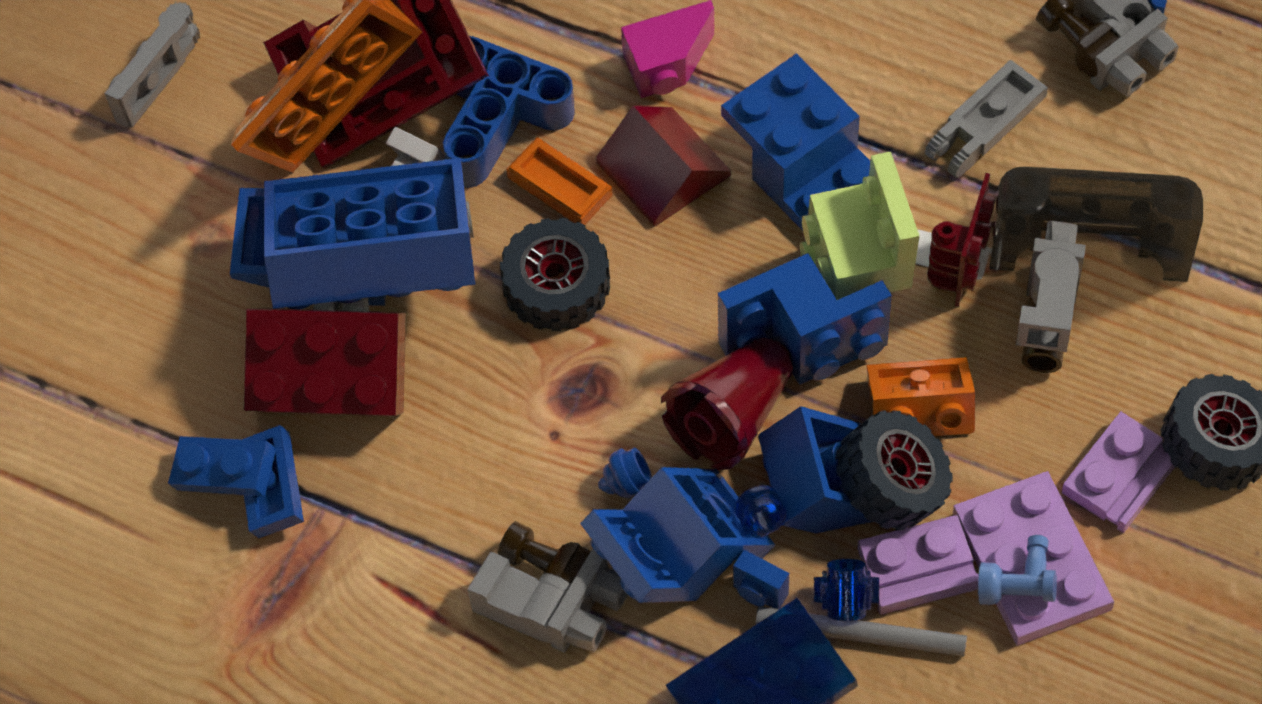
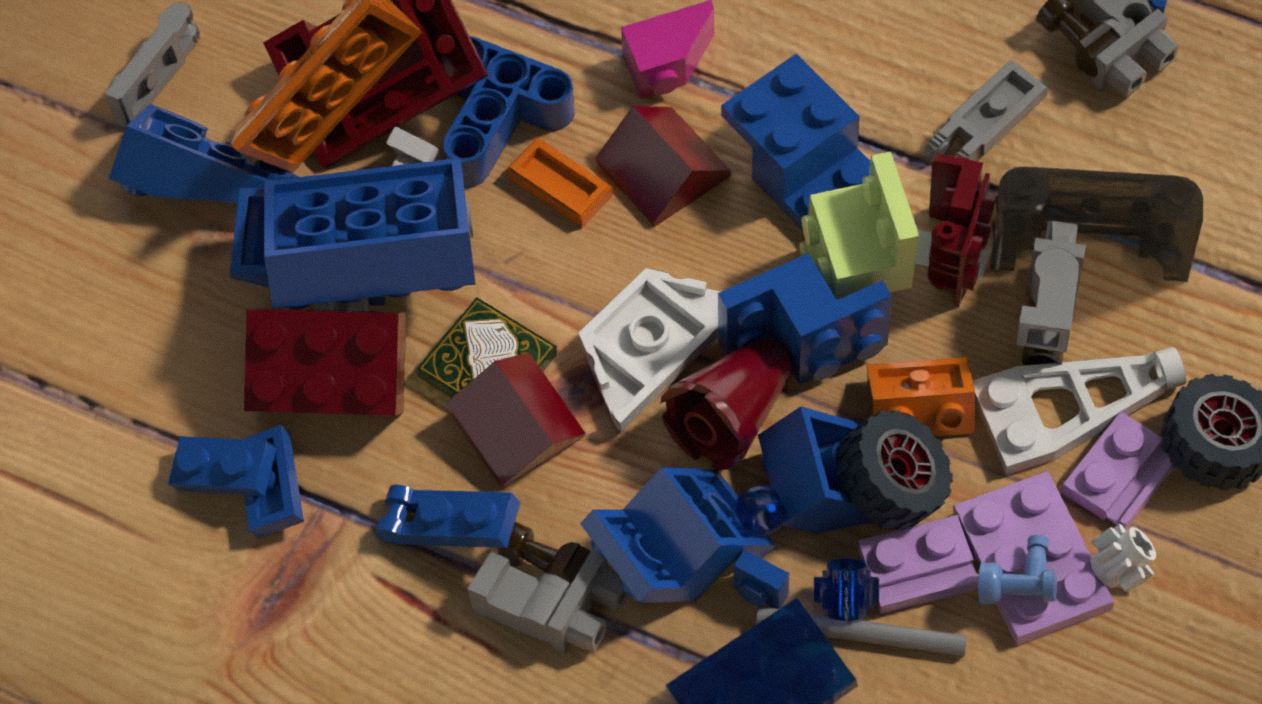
(174, 159): none -> blue wedge
(448, 518): none -> blue plate
(475, 343): none -> tile
(514, 417): none -> dark red slope
(544, 252): black wheel -> none
(625, 473): blue plate -> none
(648, 339): none -> white wing
(954, 188): none -> dark red bracket
(1016, 426): none -> white plate
(1122, 557): none -> white gear

